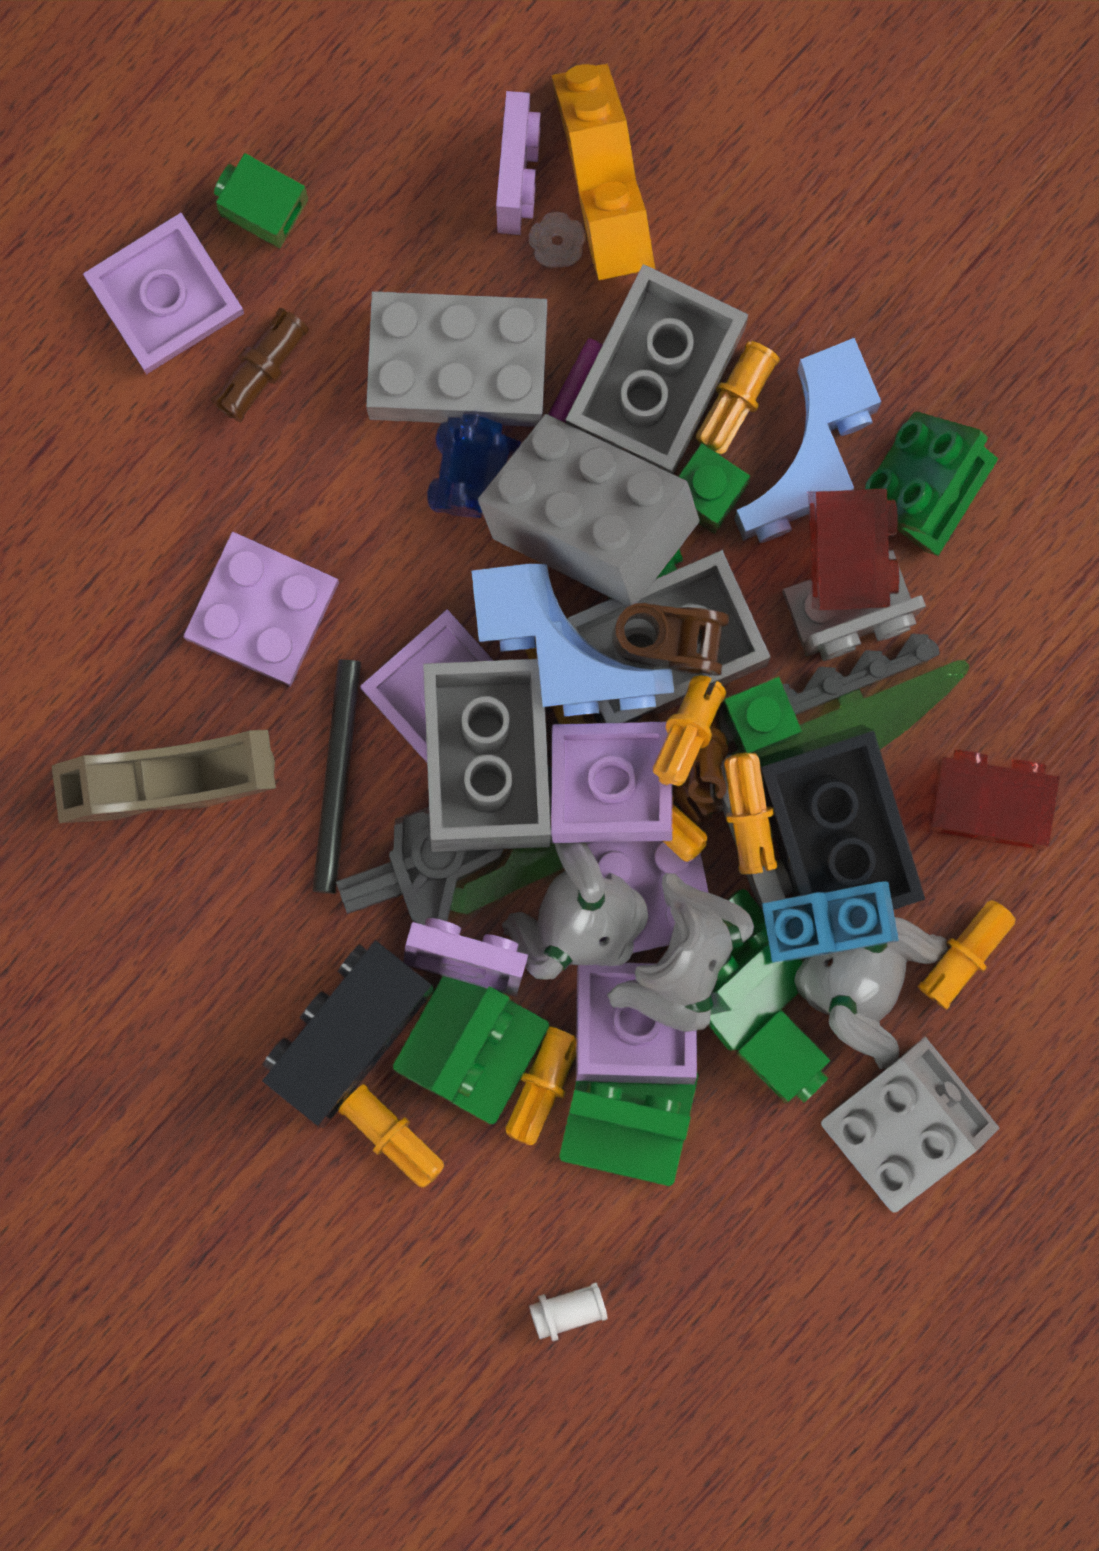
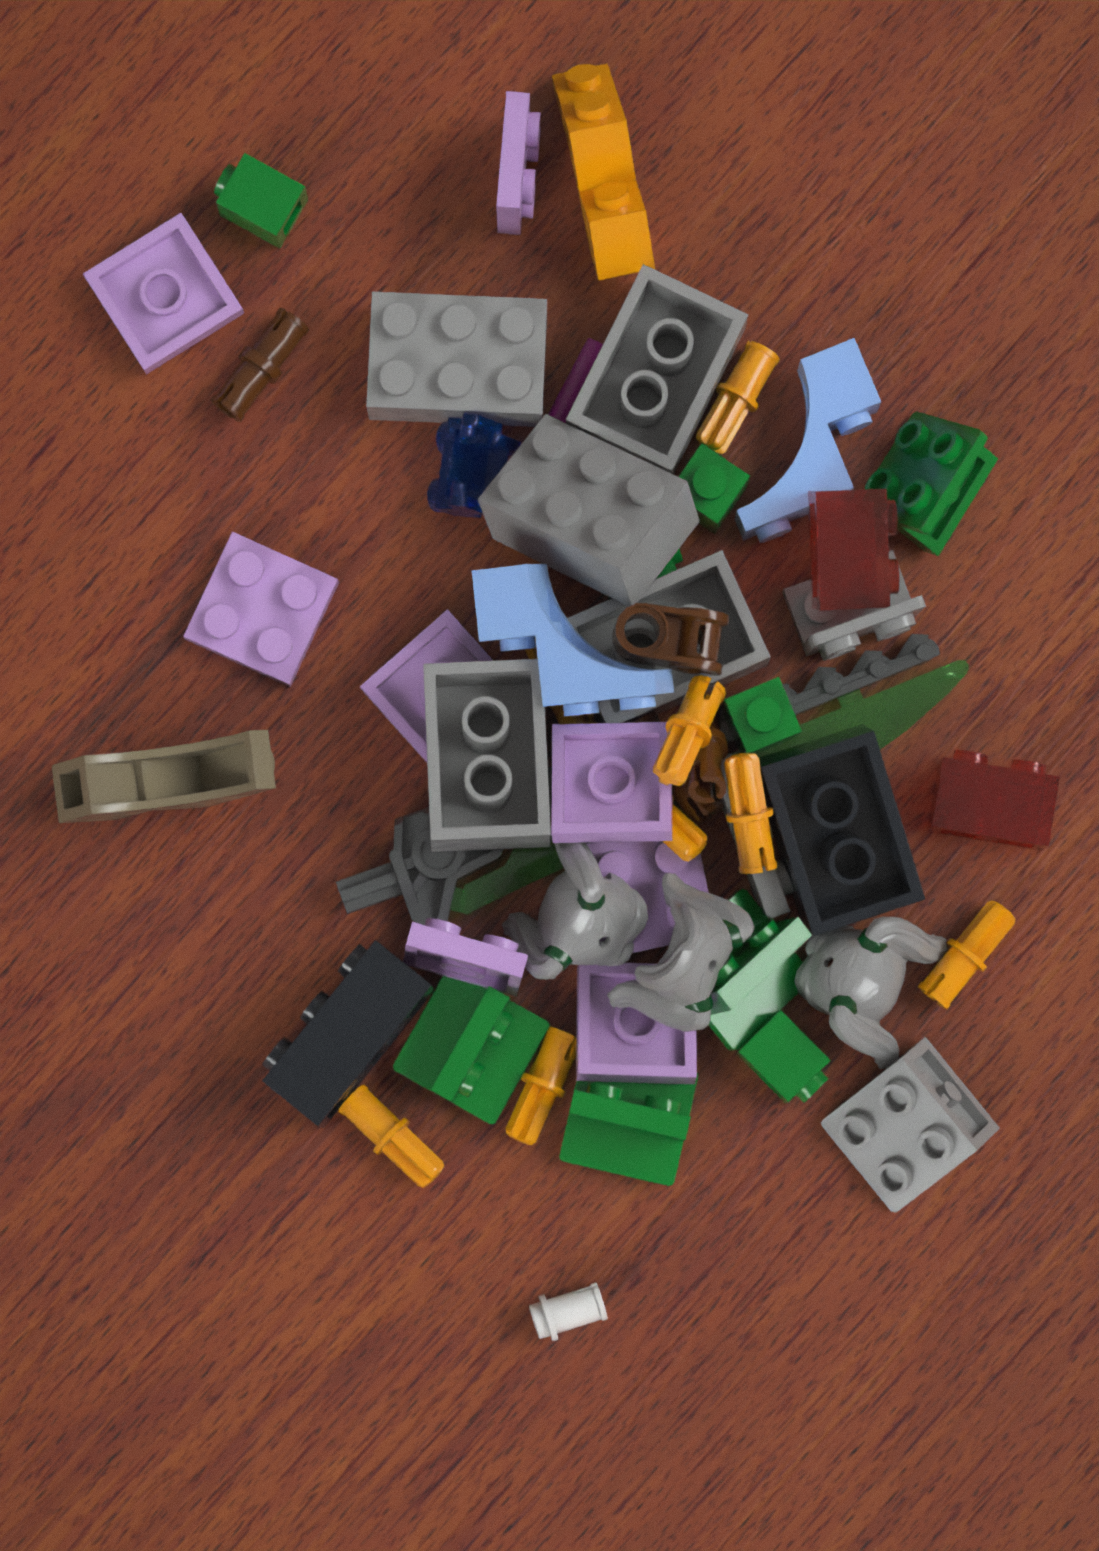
(336, 776): pearl dark grey bar -> none
(557, 255): clear plate -> none
(830, 922): dark azure slope -> none

